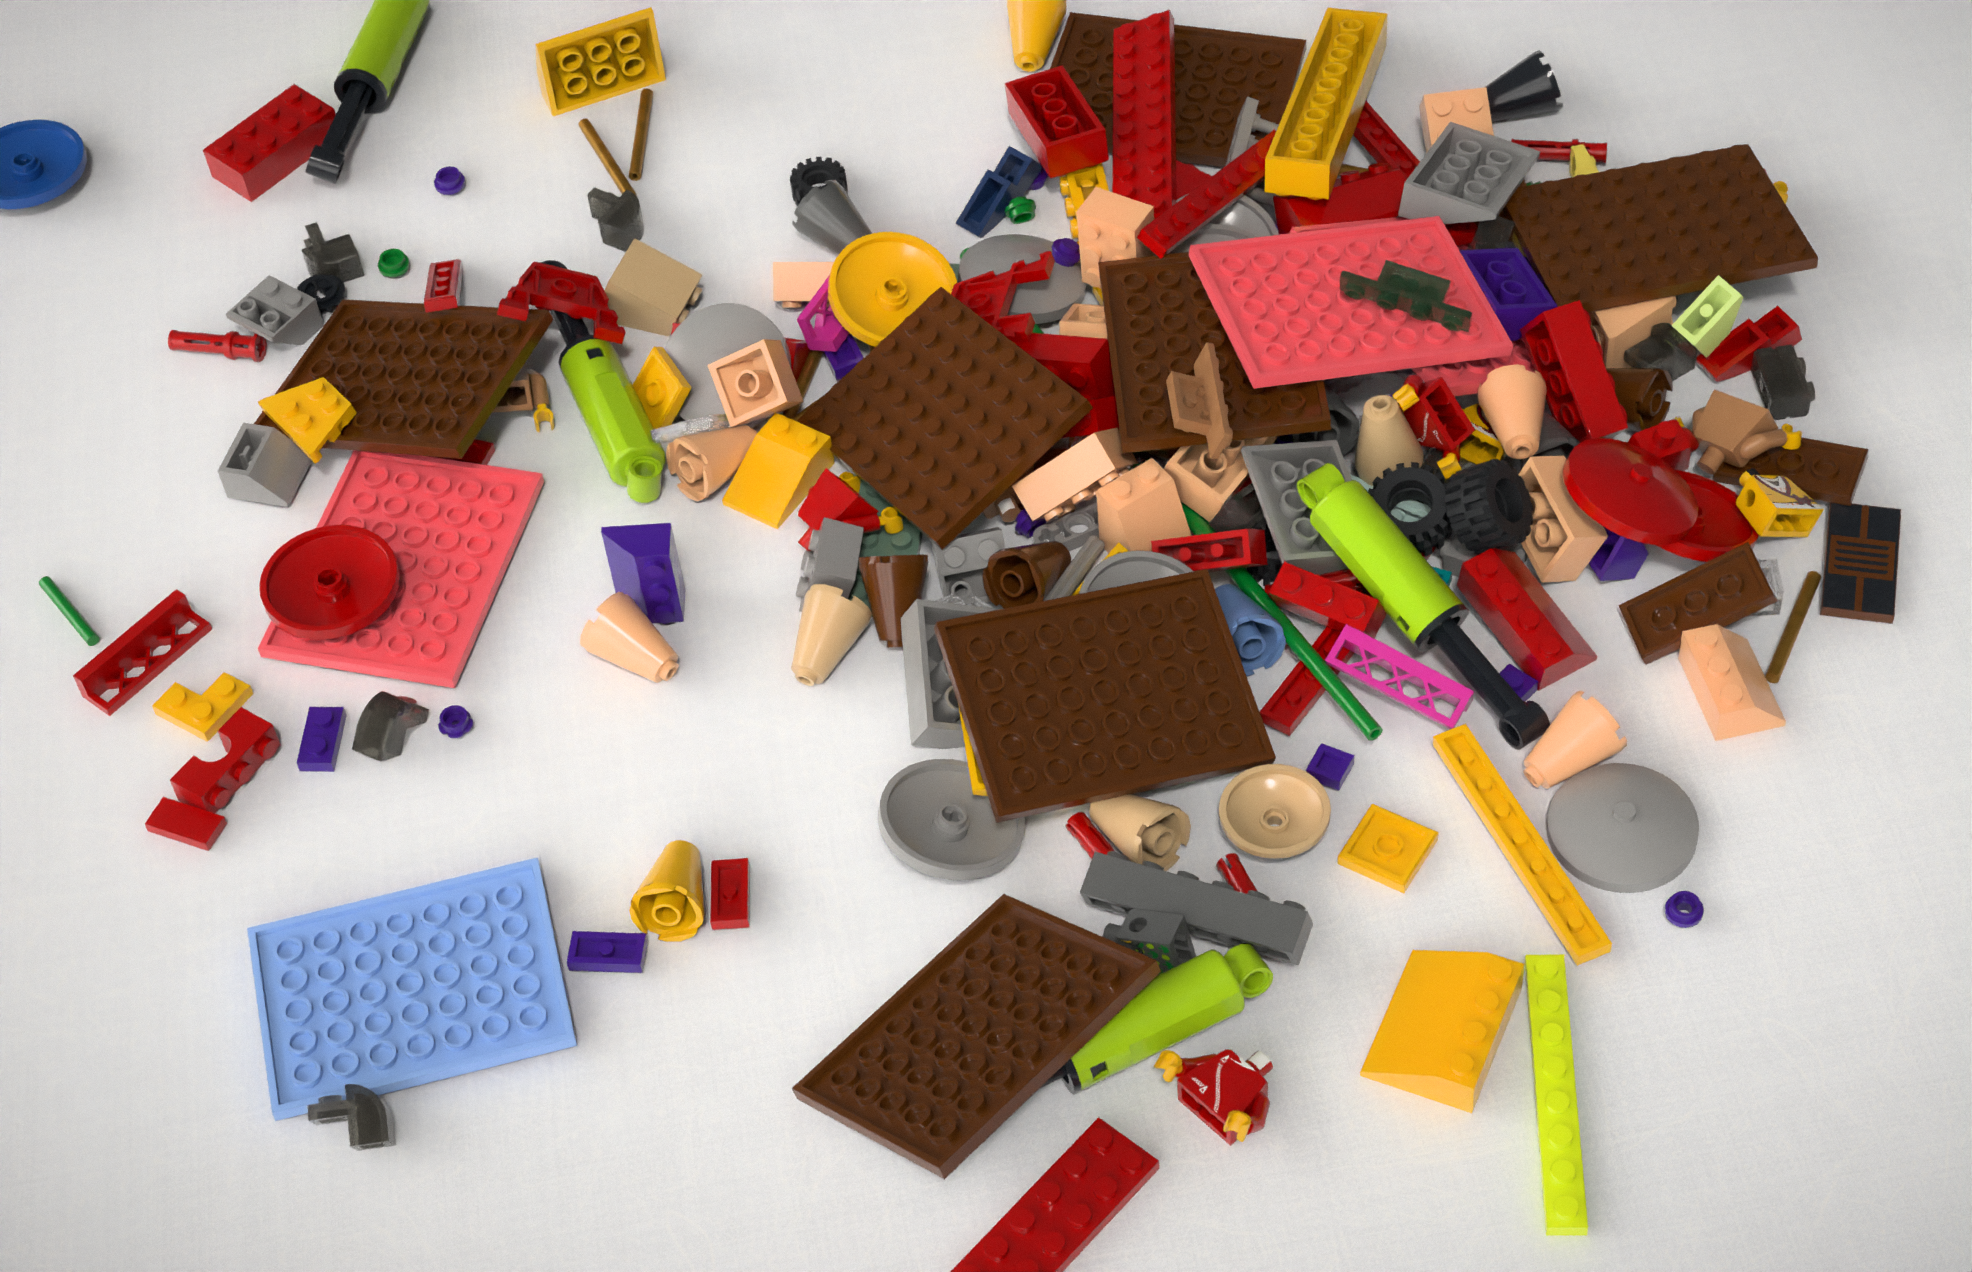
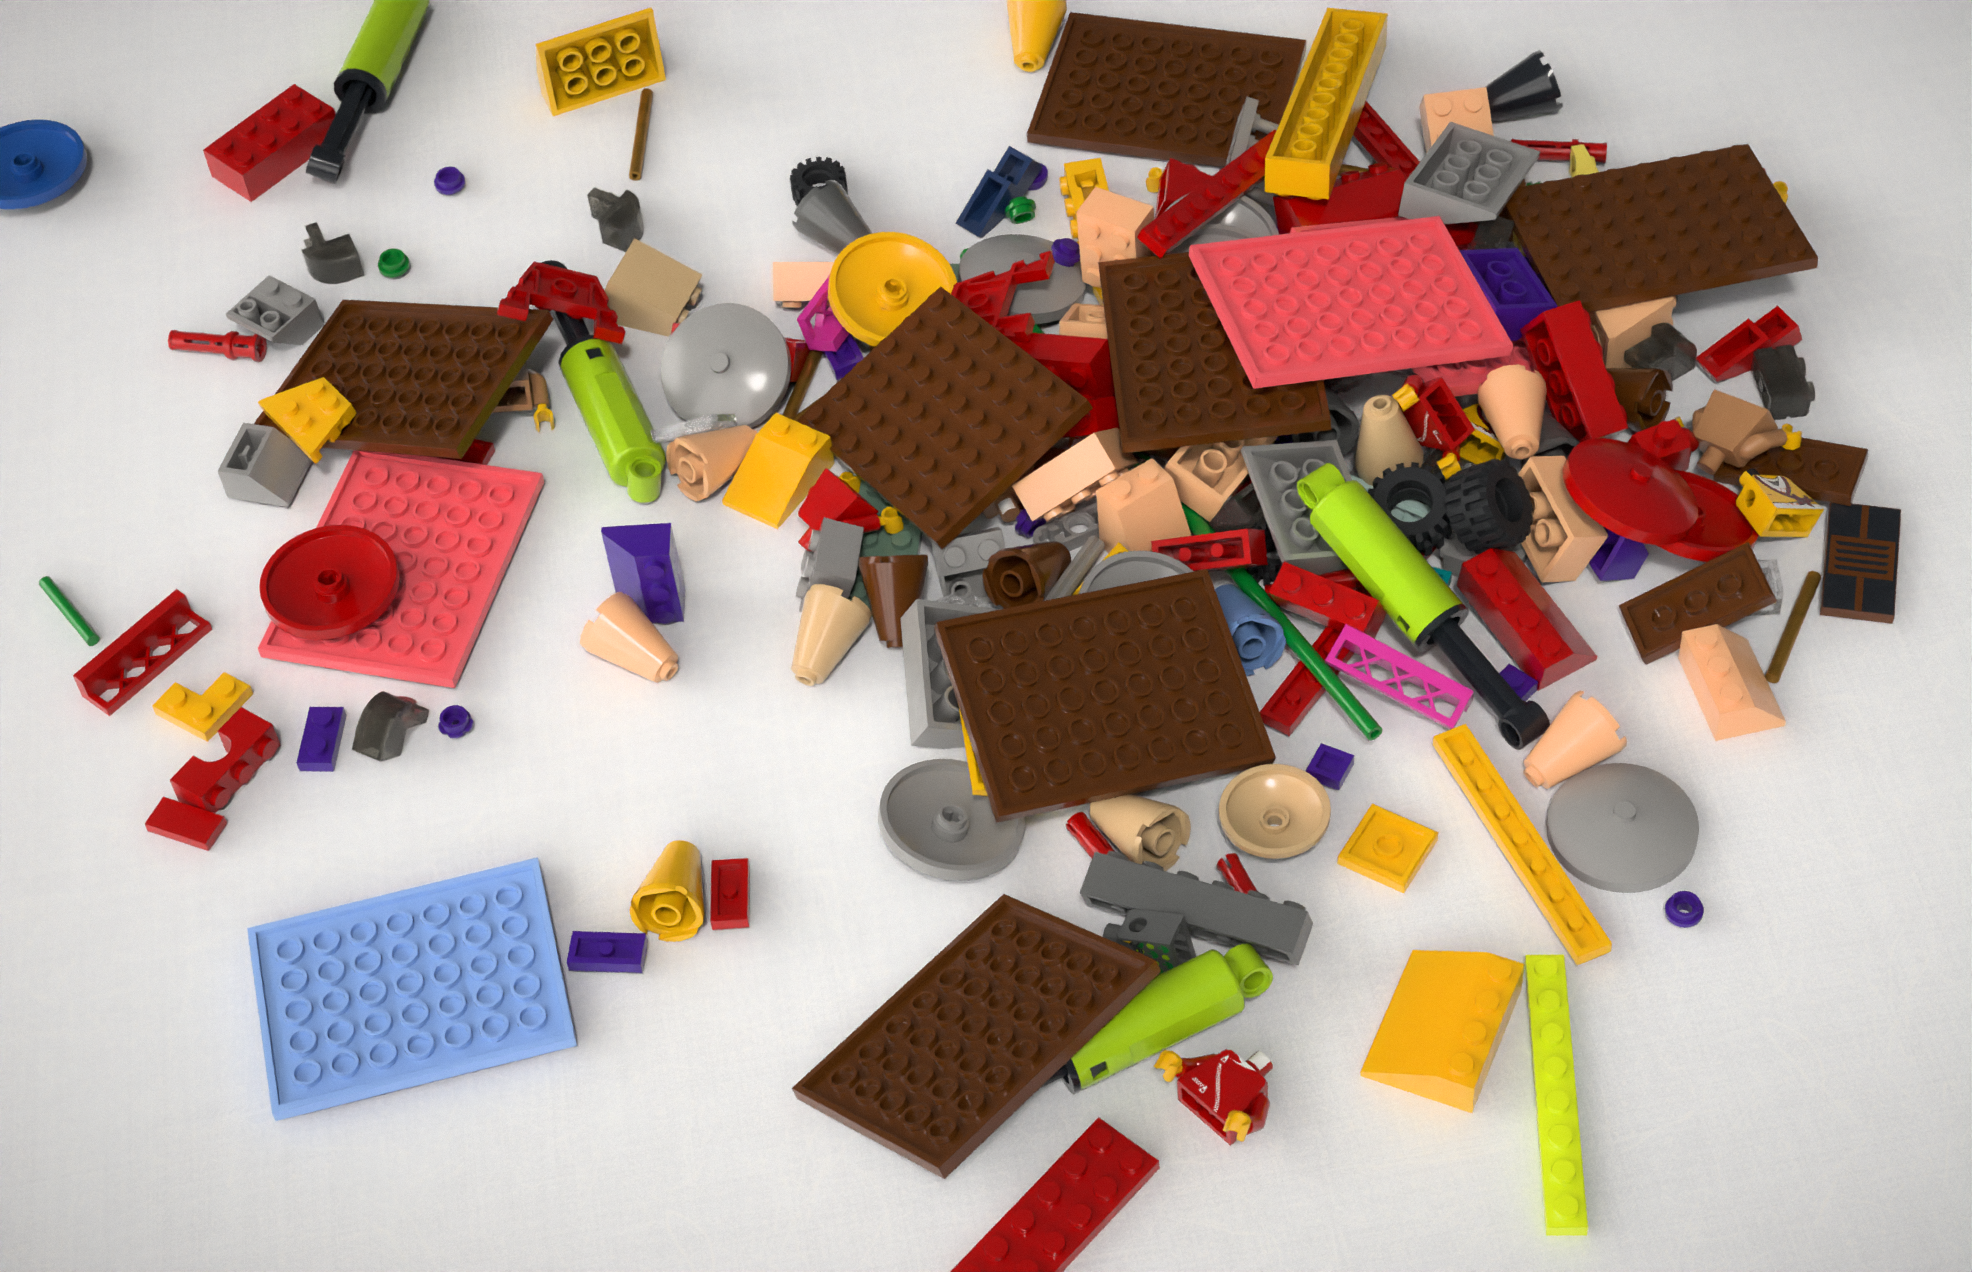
(329, 286): black gear -> none
(367, 1117): clear smoke brick -> none
(443, 285): red tile -> none
(605, 156): pearl gold piece -> none
(661, 388): yellow tile -> none
(755, 382): light nougat slope -> none
(1056, 122): red brick -> none
(1145, 111): red plate -> none
(1199, 402): medium nougat bracket -> none
(1408, 291): bracket -> none
(1710, 316): yellowish green slope -> none

